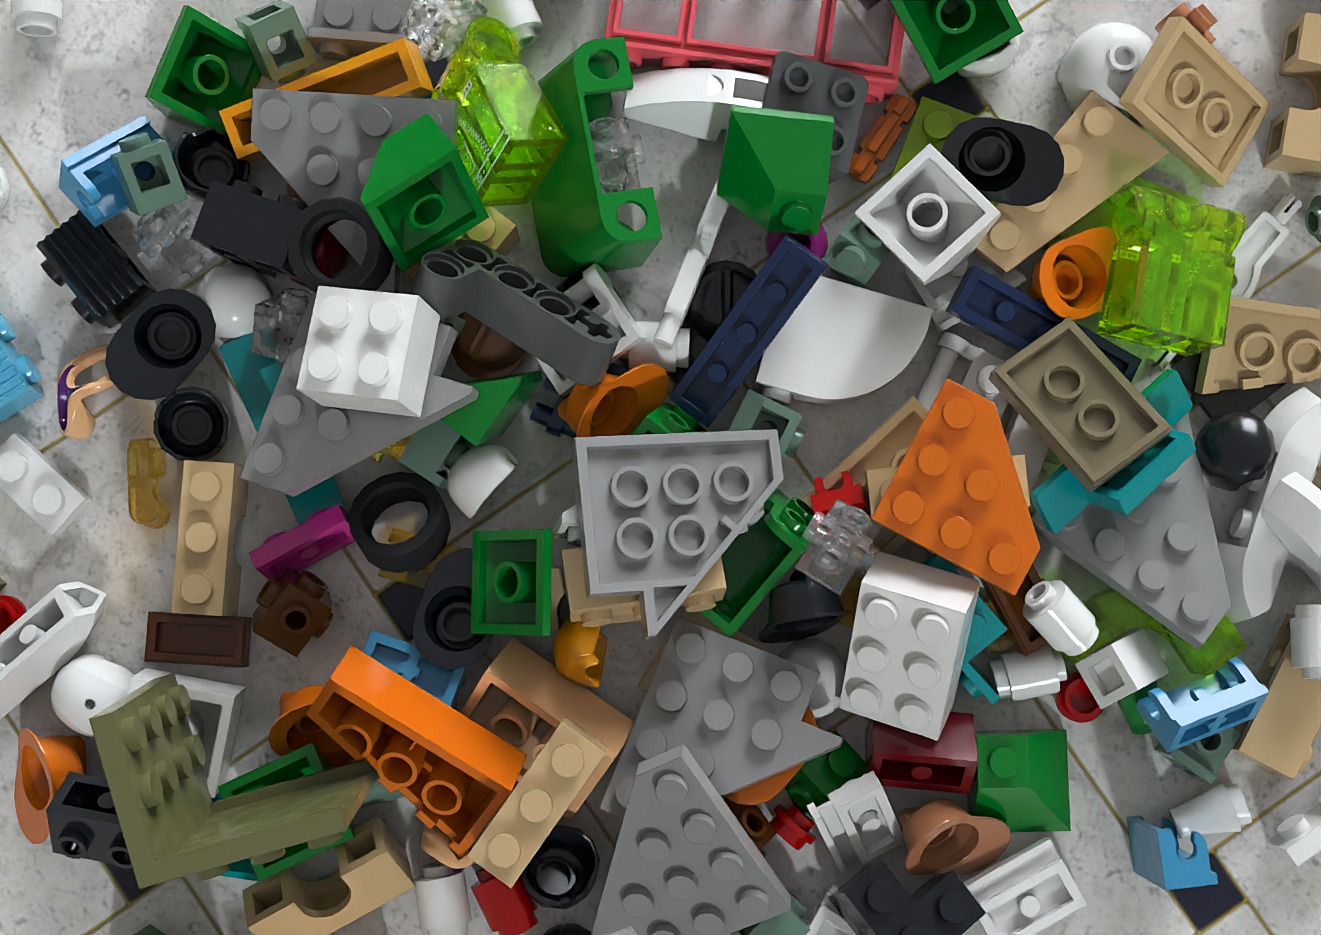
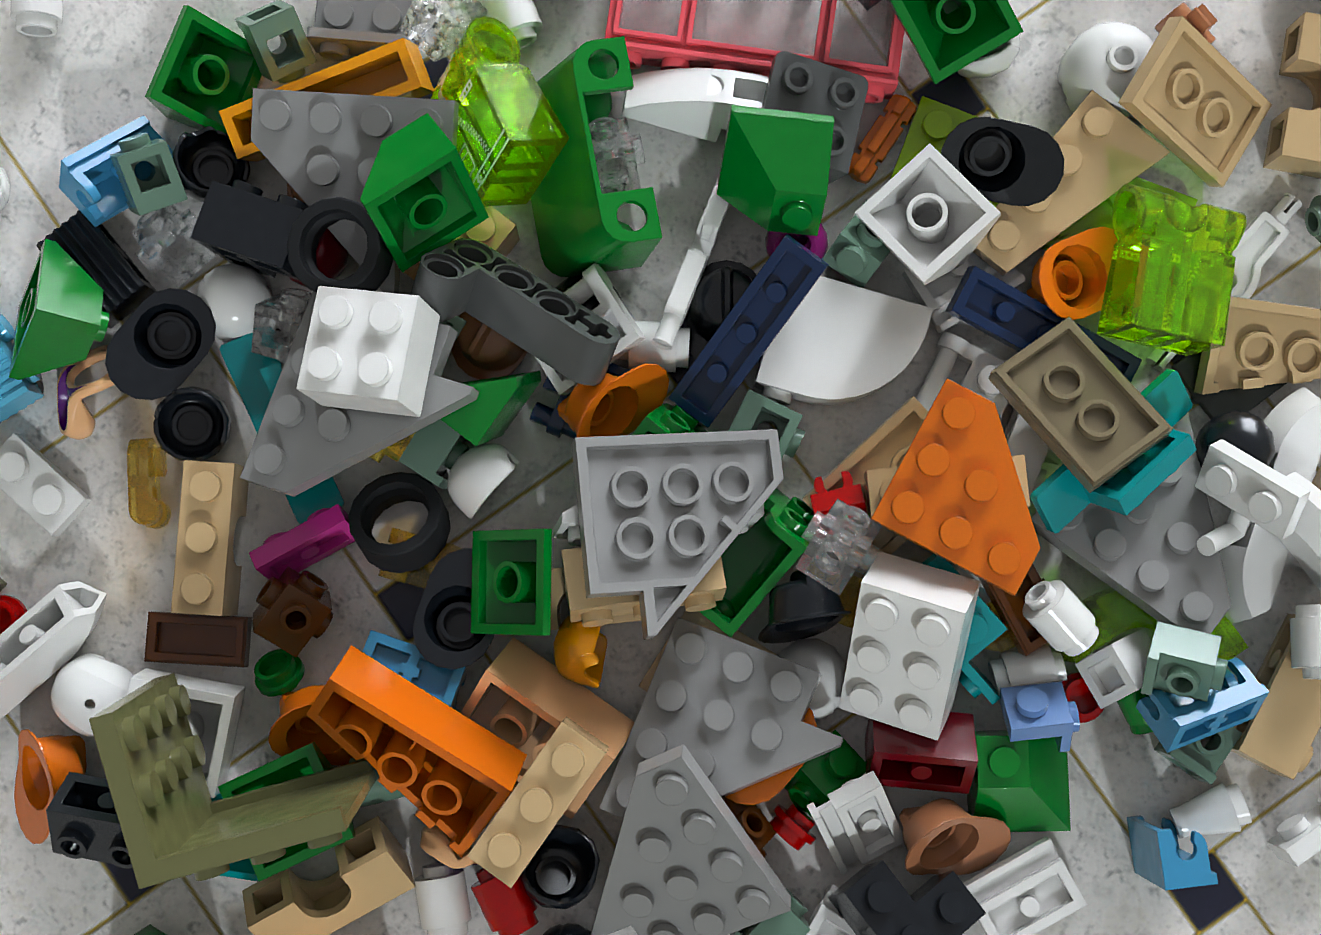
(56, 315): none -> green slope
(278, 673): none -> green plate
(1039, 713): none -> medium blue bracket
(1183, 662): none -> sand green brick
(1252, 494): none -> white plate

